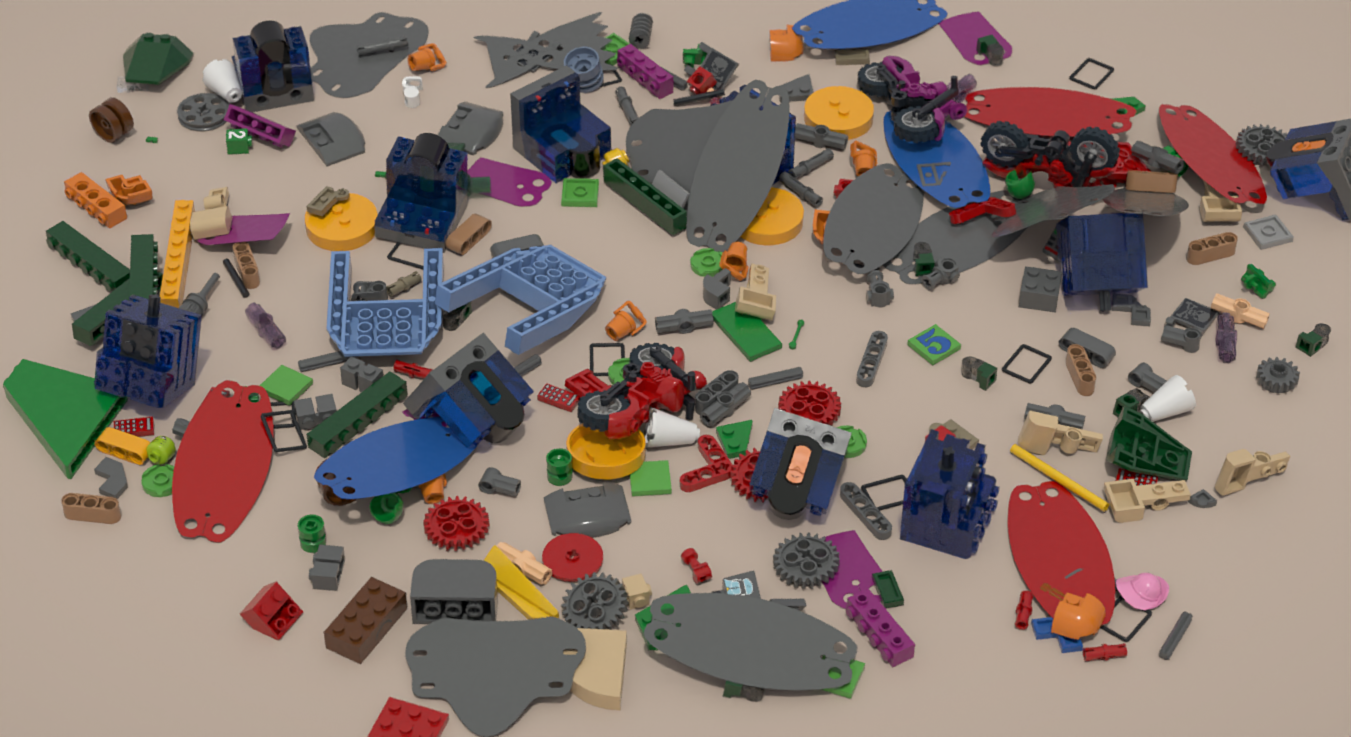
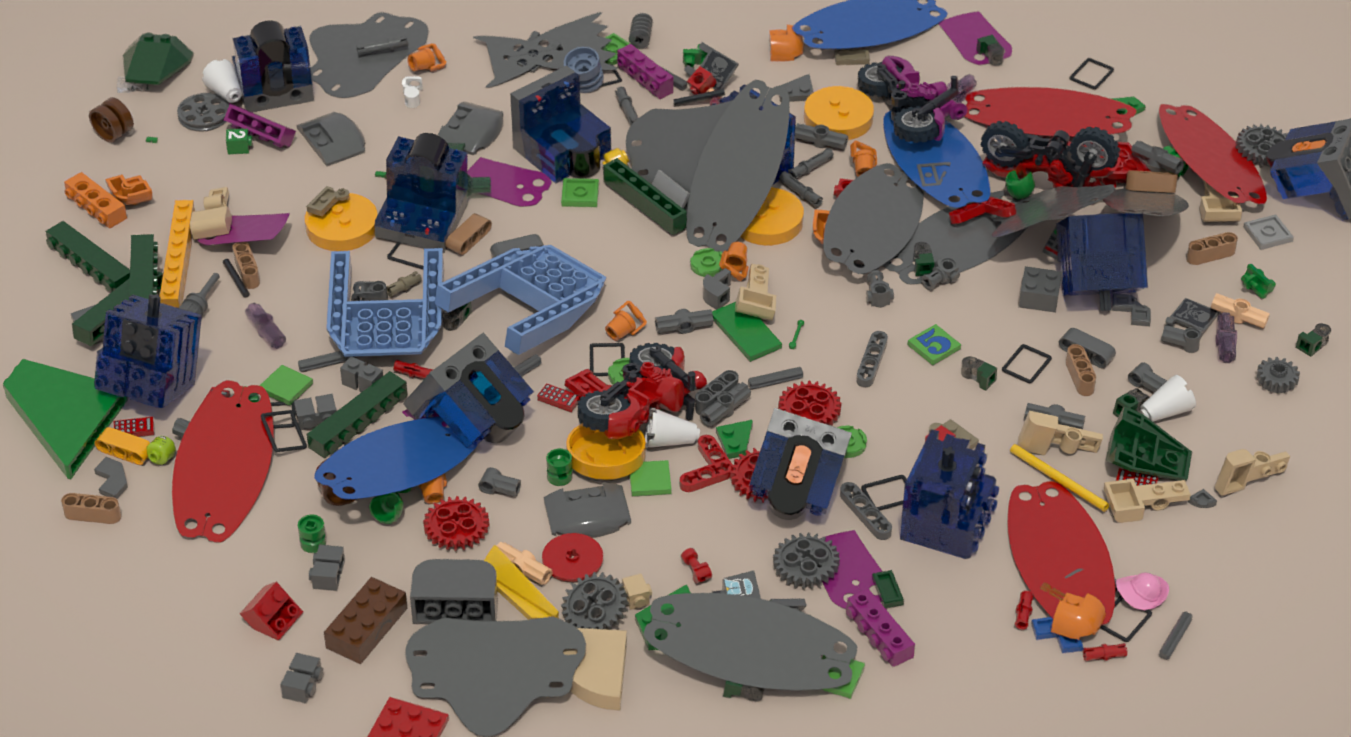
(158, 480): bright green tile -> none
(301, 682): none -> dark grey piece

